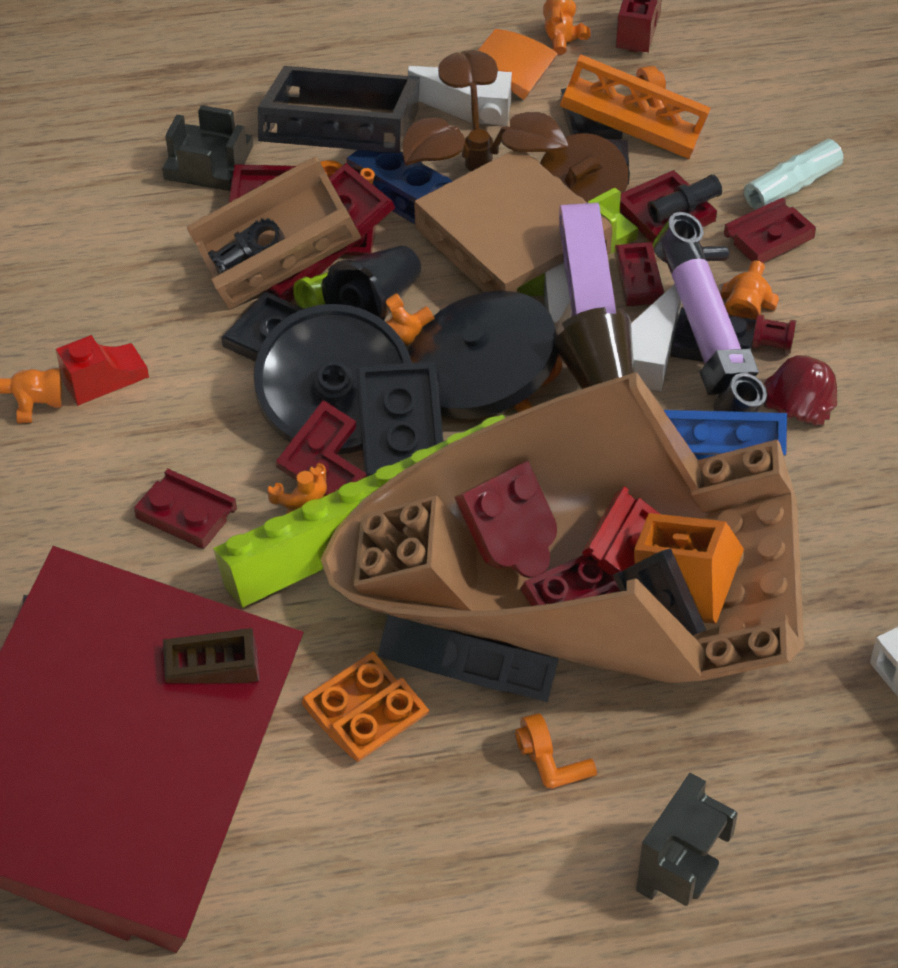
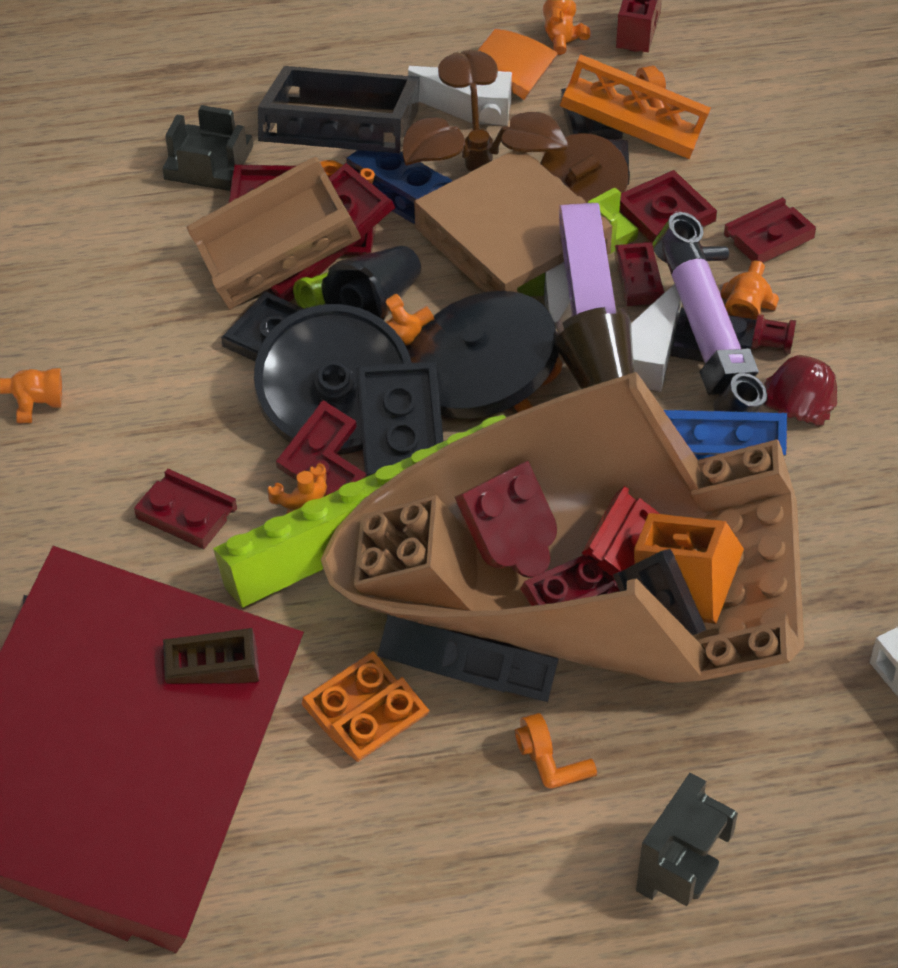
(97, 370): red arch -> none
(245, 245): black connector -> none
(685, 198): black pin -> none
(794, 174): light aqua axle -> none

